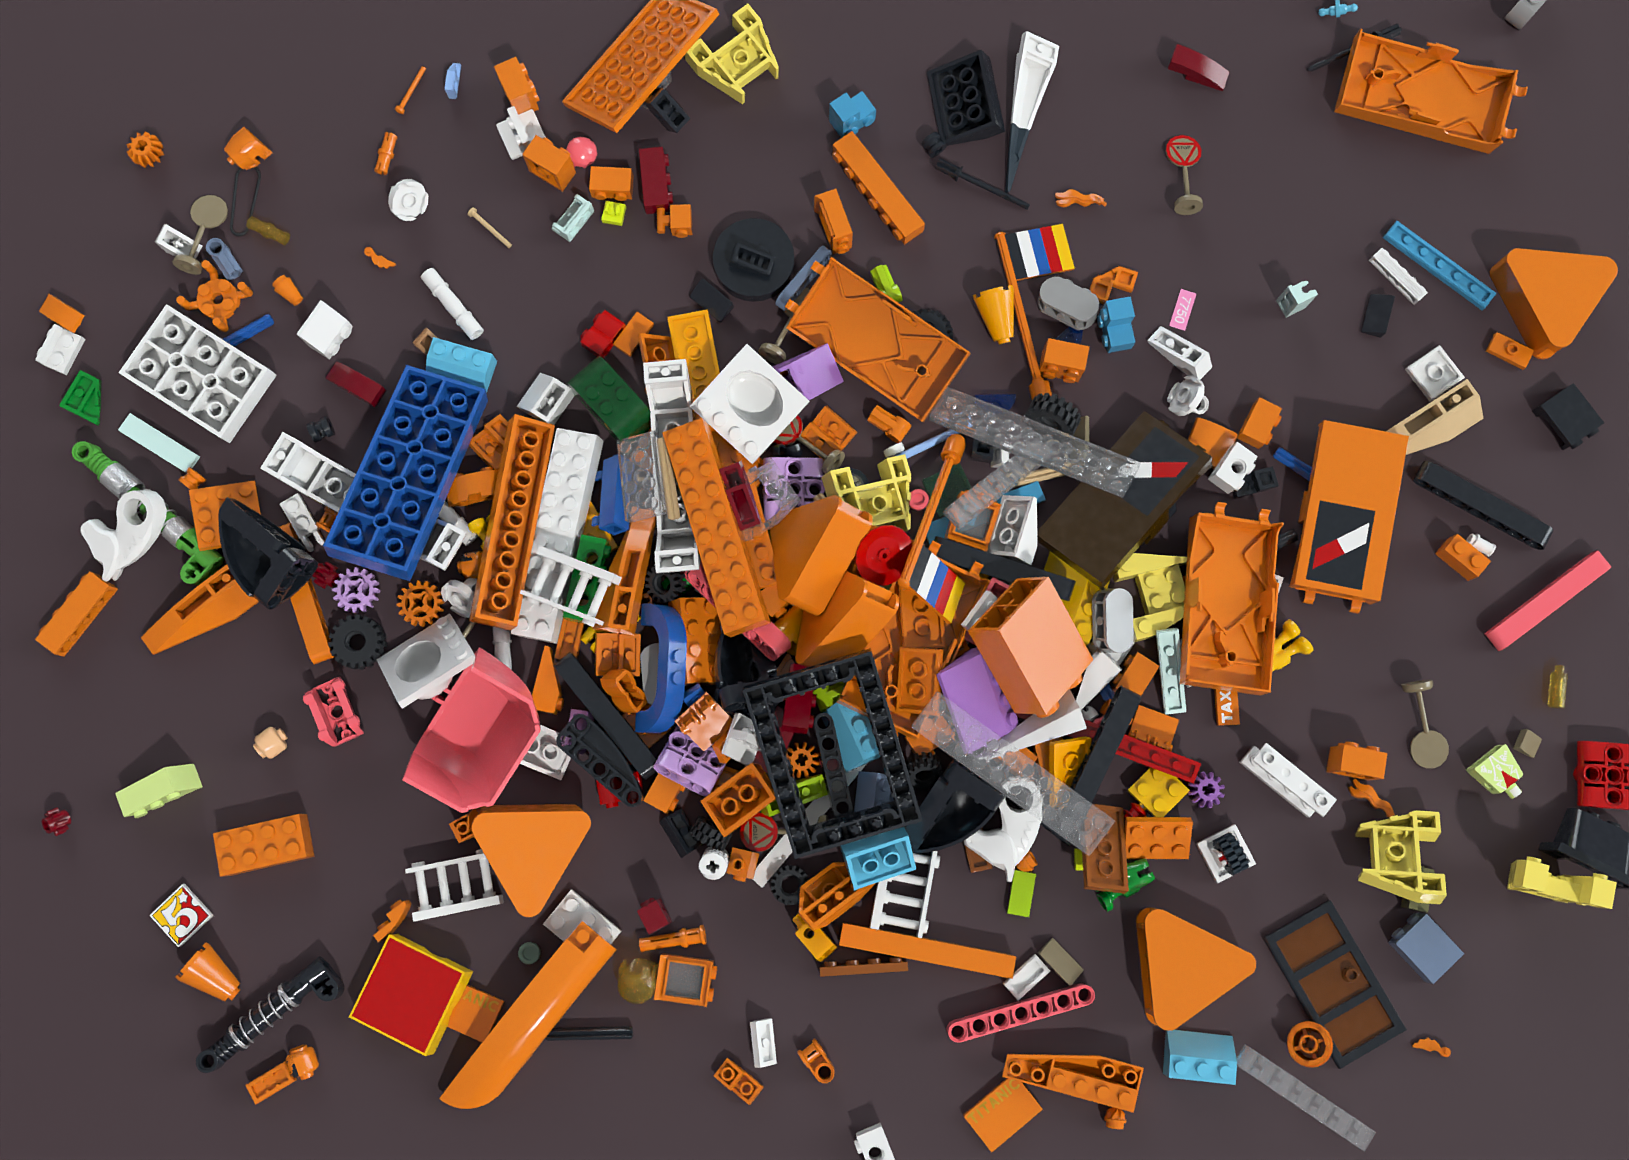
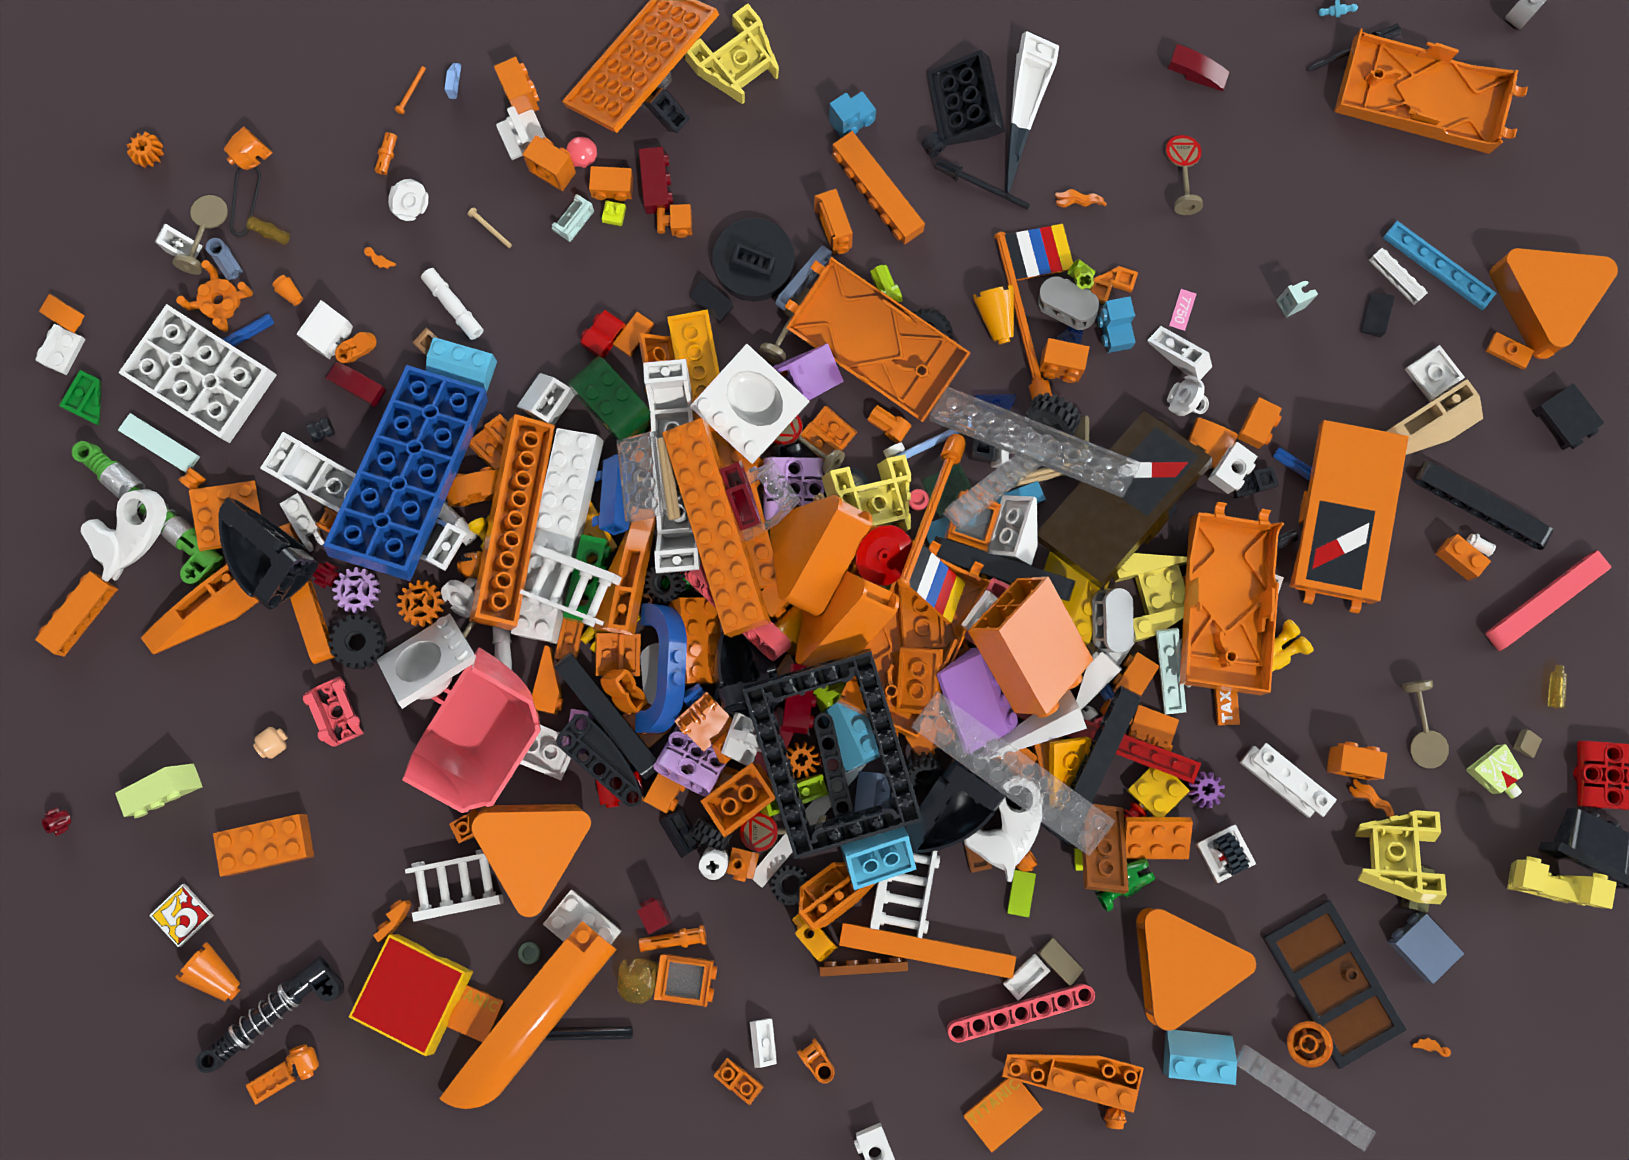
(355, 347): none -> orange piece
(1082, 274): none -> lime piece

